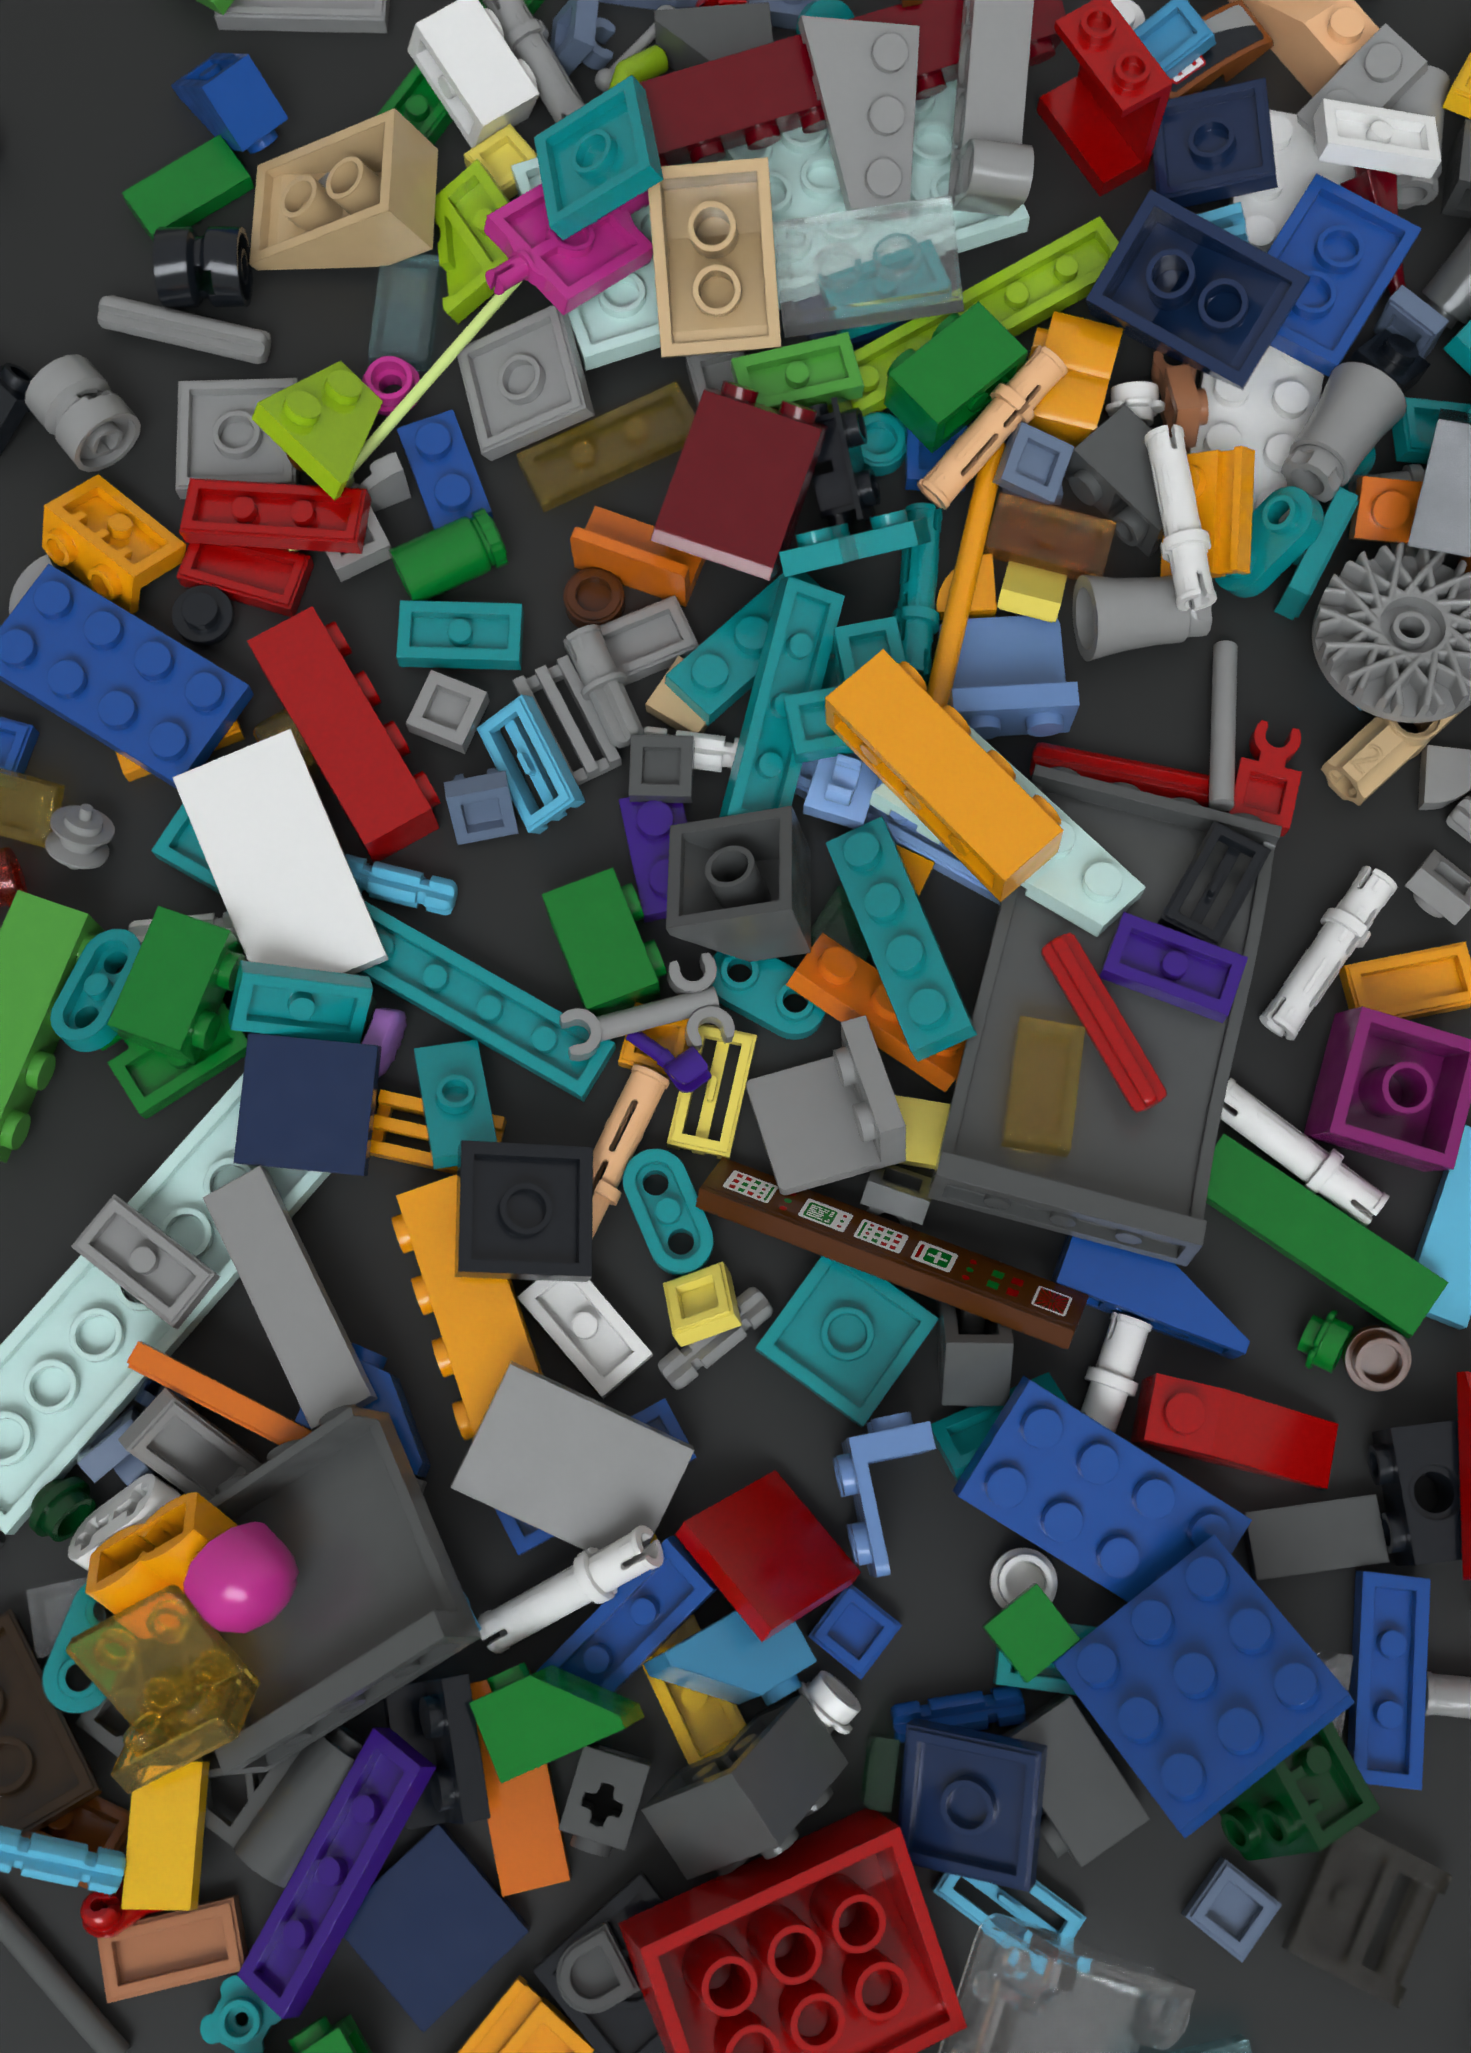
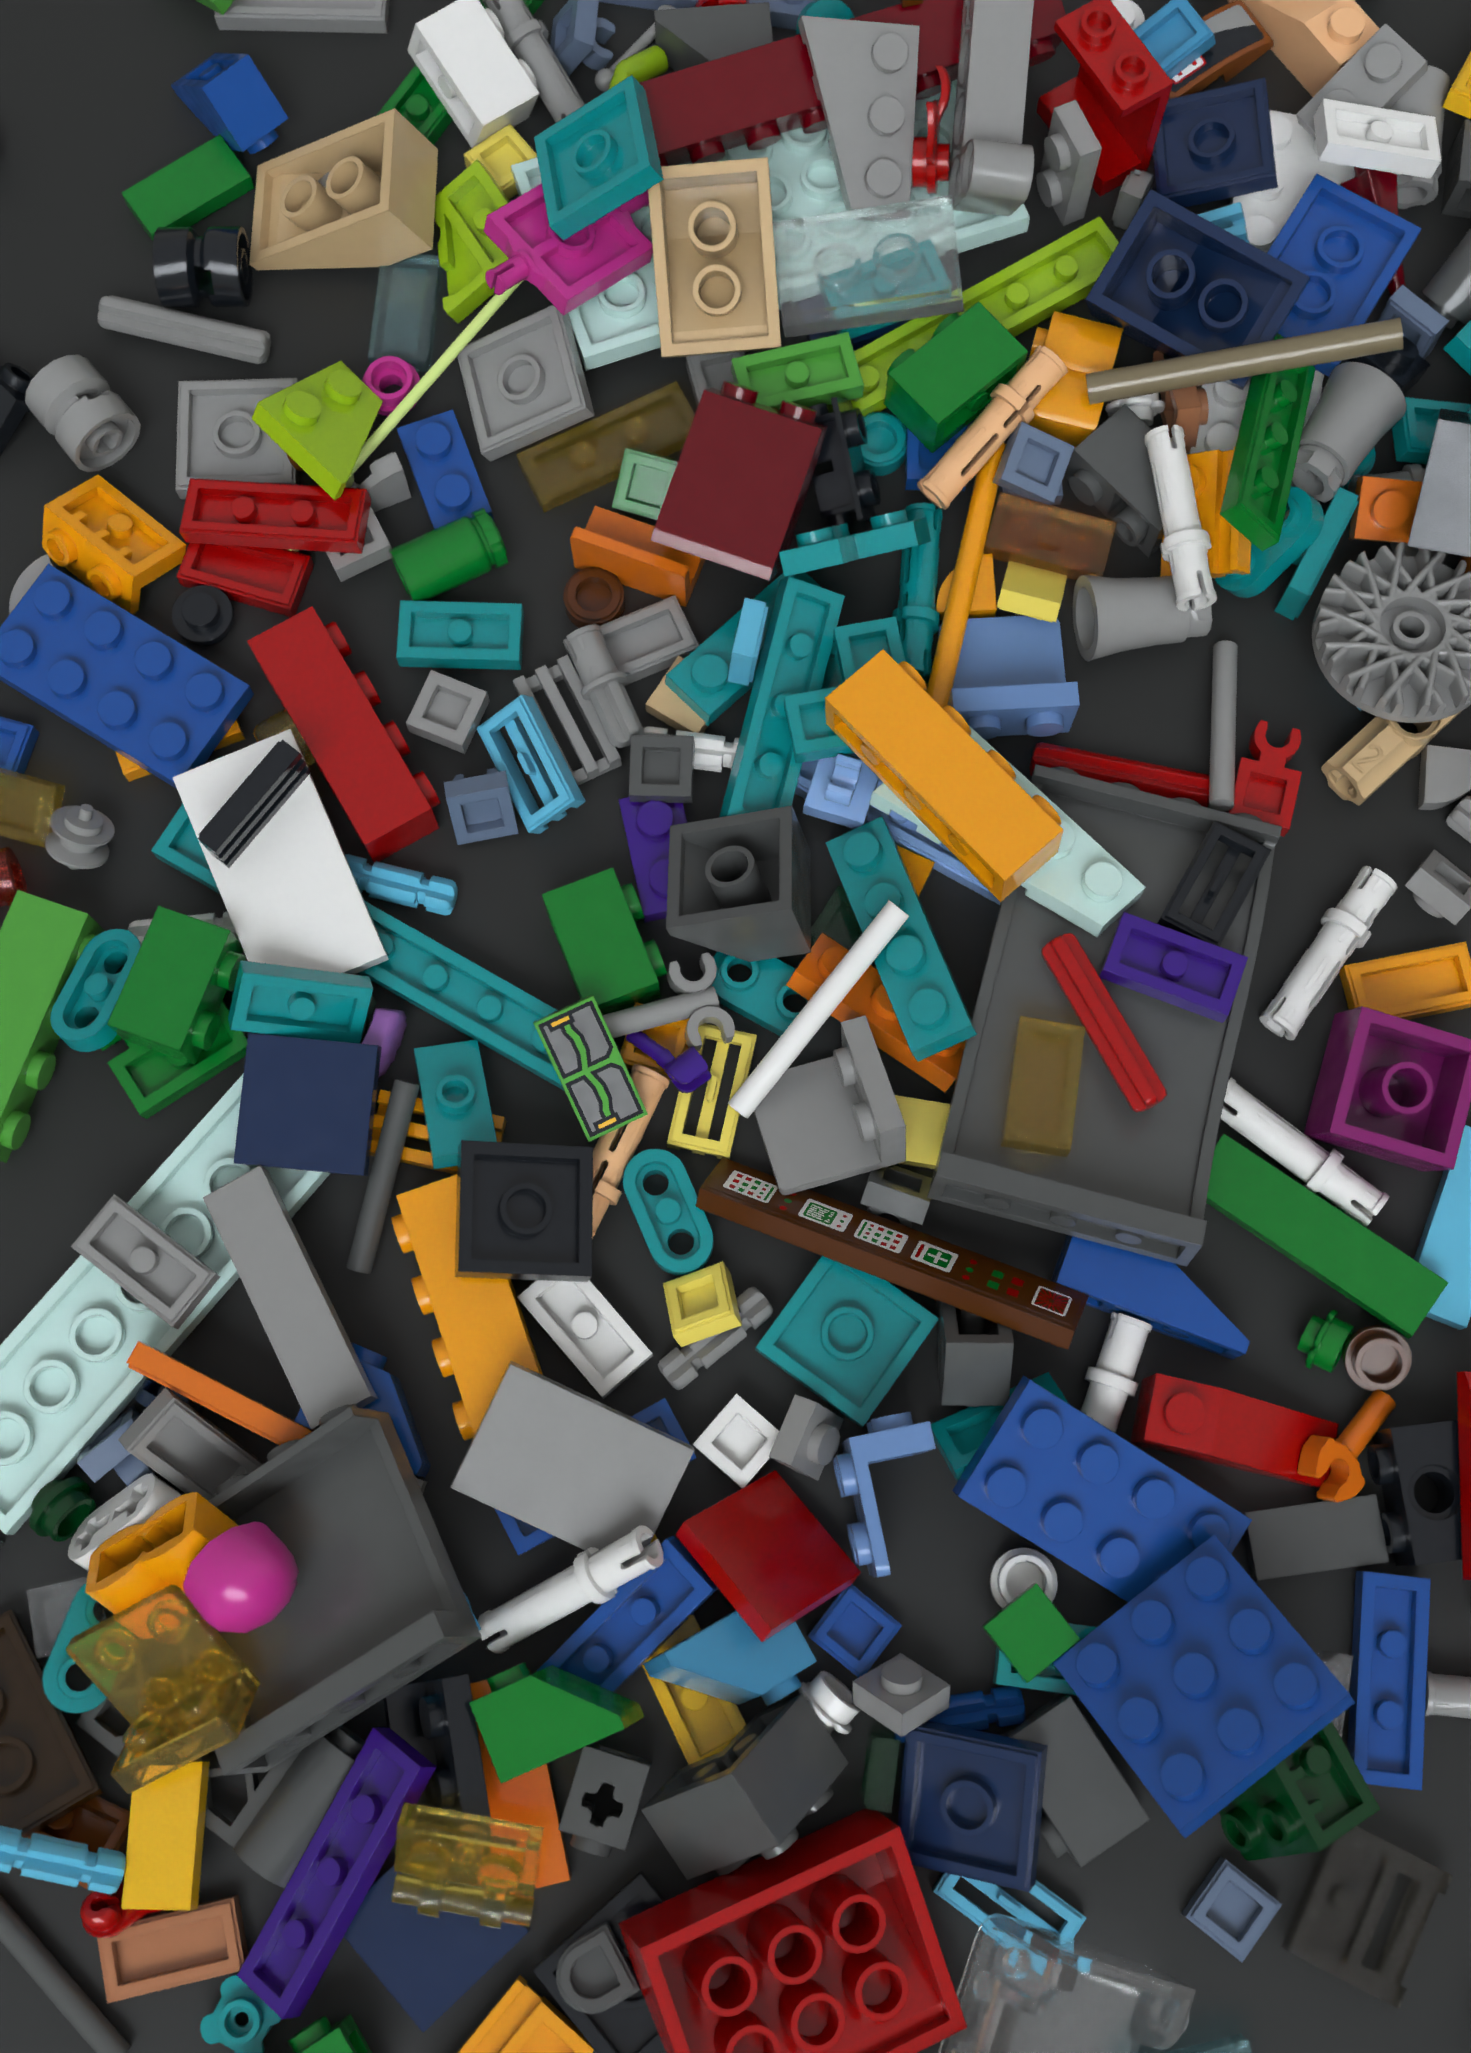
(254, 803): none -> black tile
(382, 1176): none -> dark grey bar
(466, 1850): none -> clear yellow plate
(590, 1068): none -> tile
(643, 482): none -> tile
(738, 1441): none -> white plate
(747, 642): none -> medium azure tile
(807, 1437): none -> light grey plate
(818, 1009): none -> white bar
(901, 1694): none -> light grey plate
(929, 156): none -> red plate
(1068, 163): none -> light grey plate
(1131, 197): none -> light grey tile
(1245, 361): none -> dark tan piece
(1267, 453): none -> green tile
(1342, 1453): none -> orange bar

